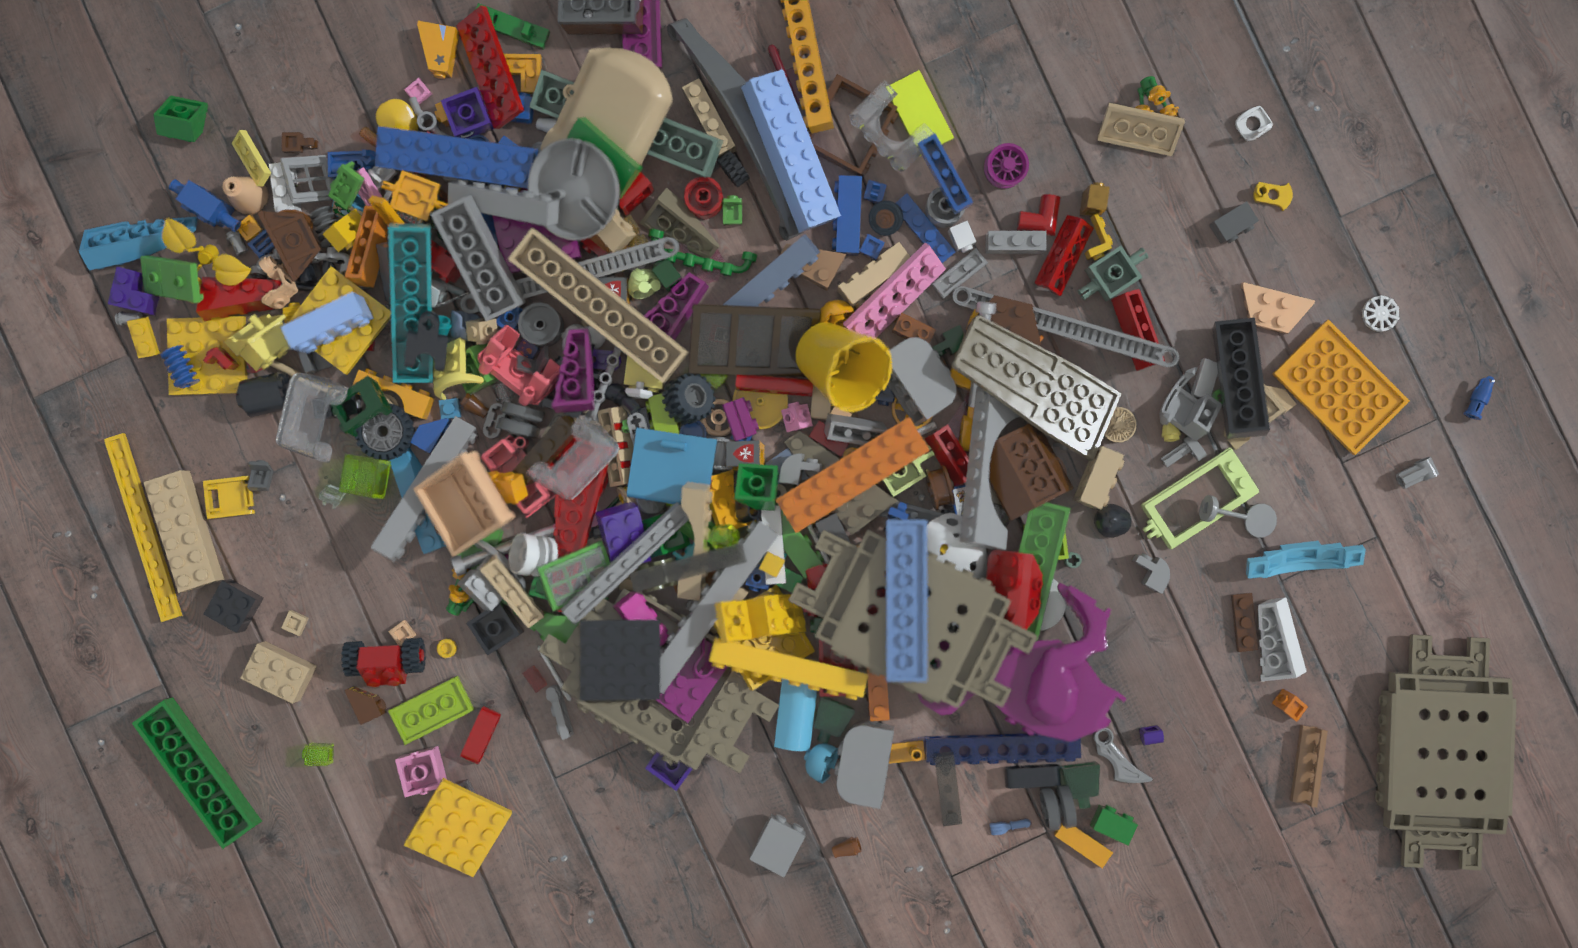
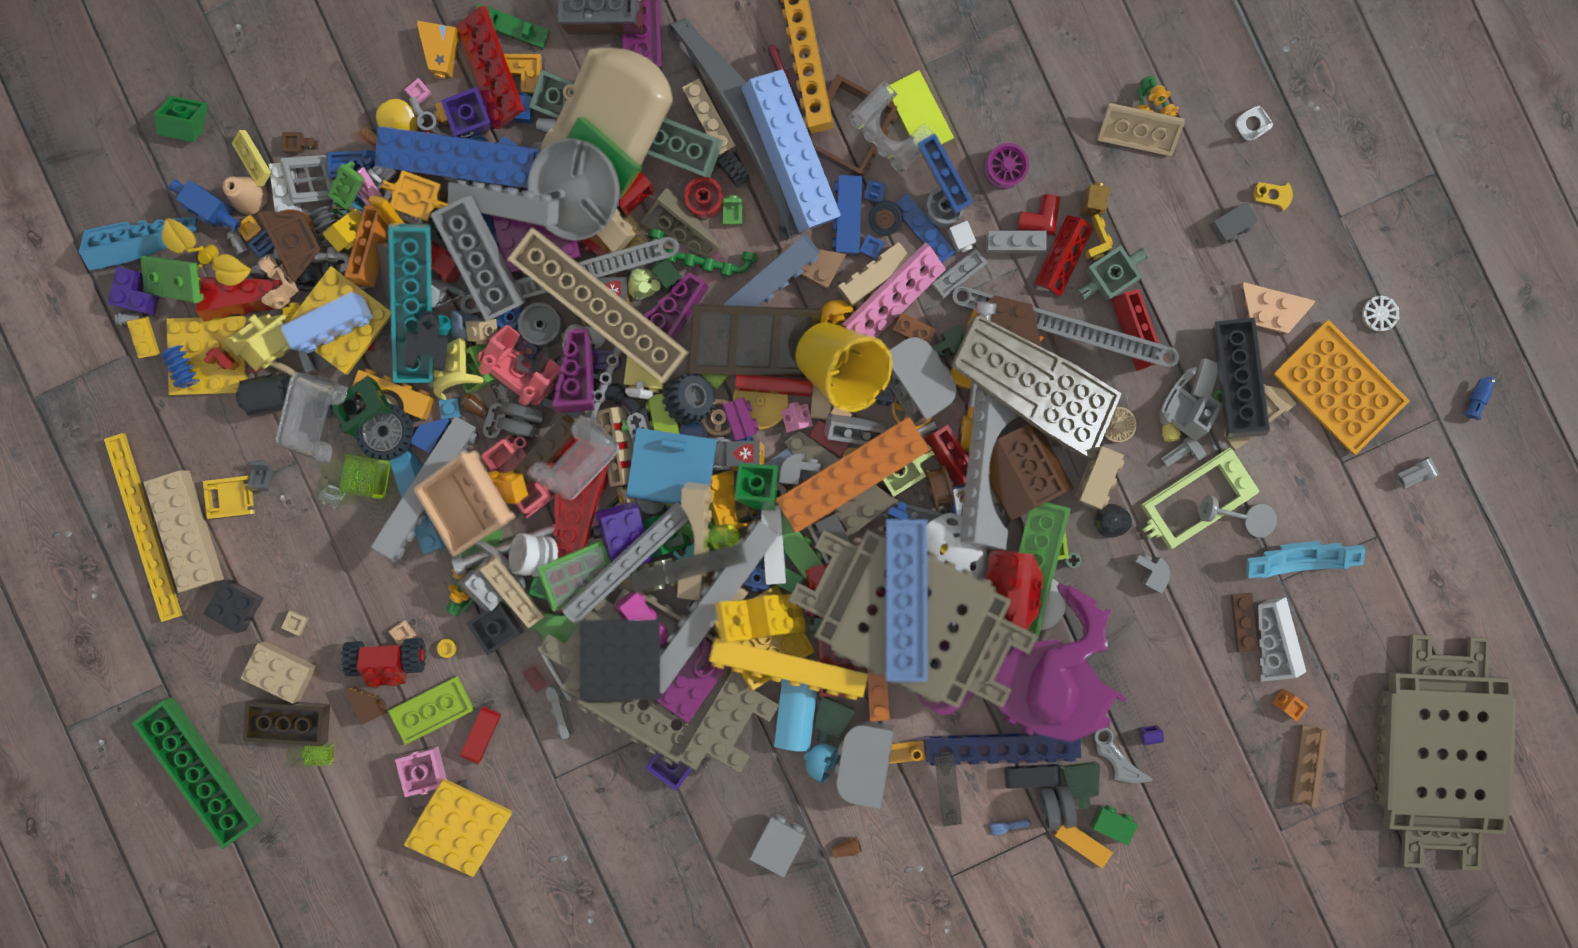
(286, 722): none -> dark brown brick
(772, 564): yellow tile -> none

